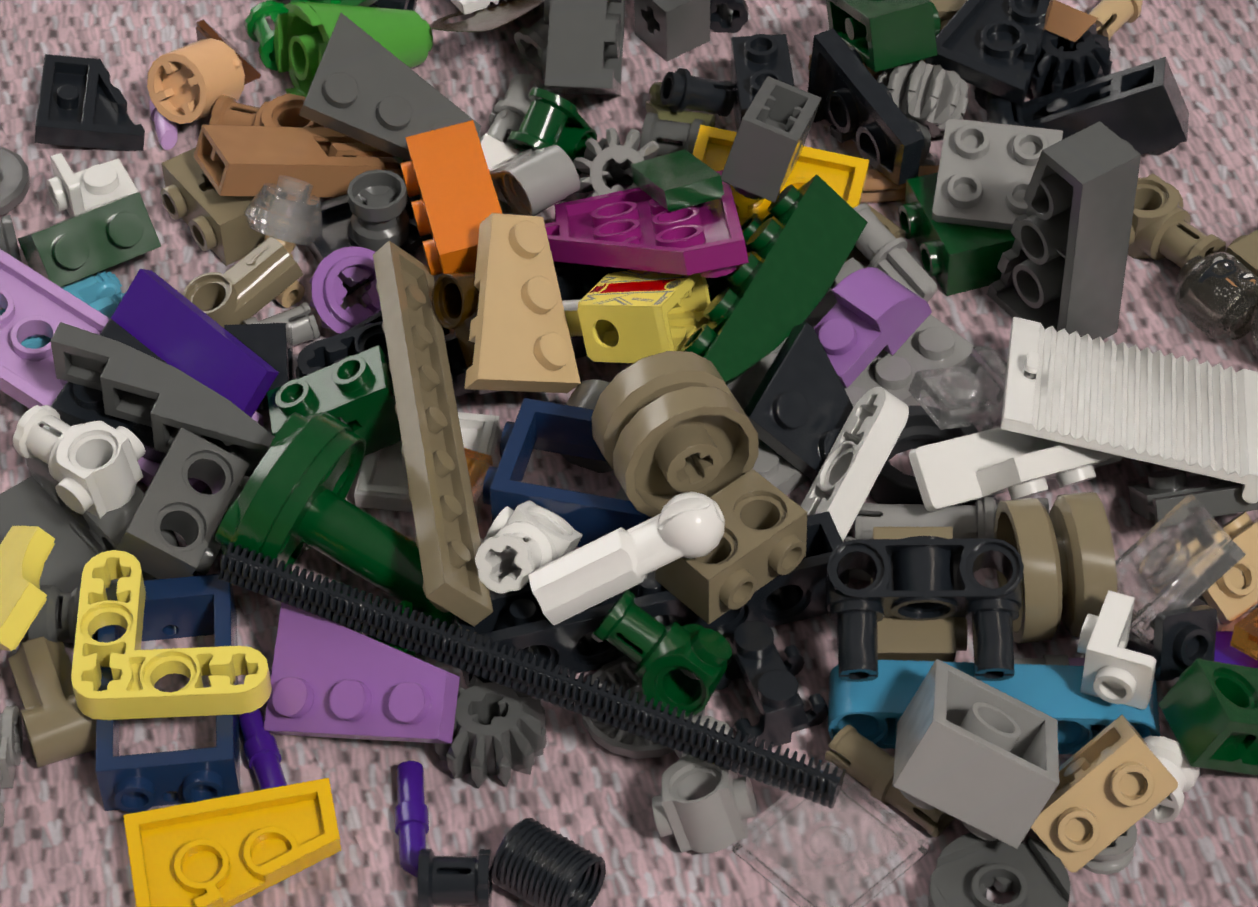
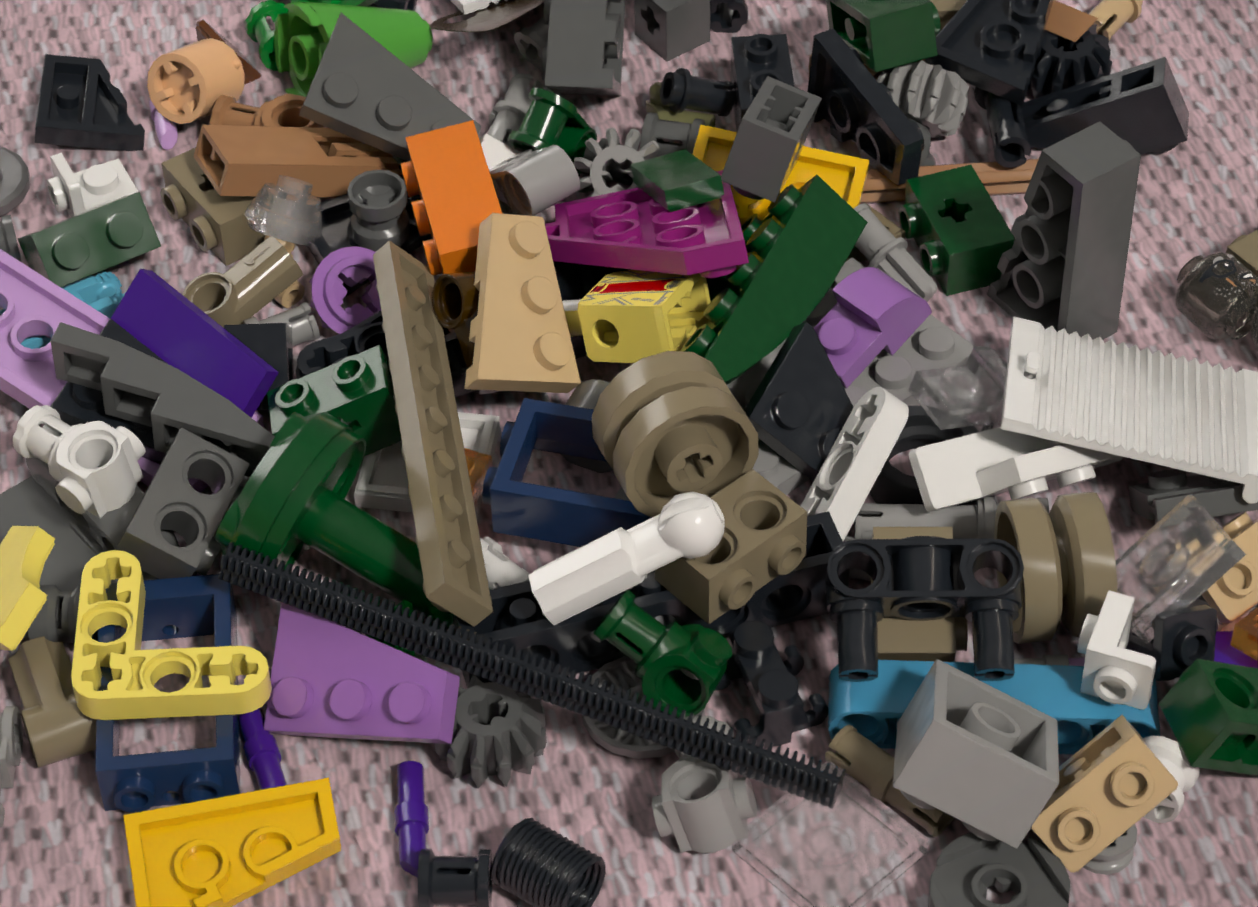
(522, 543): white connector -> none
(987, 172): light grey bracket -> none
(1163, 226): dark tan connector -> none

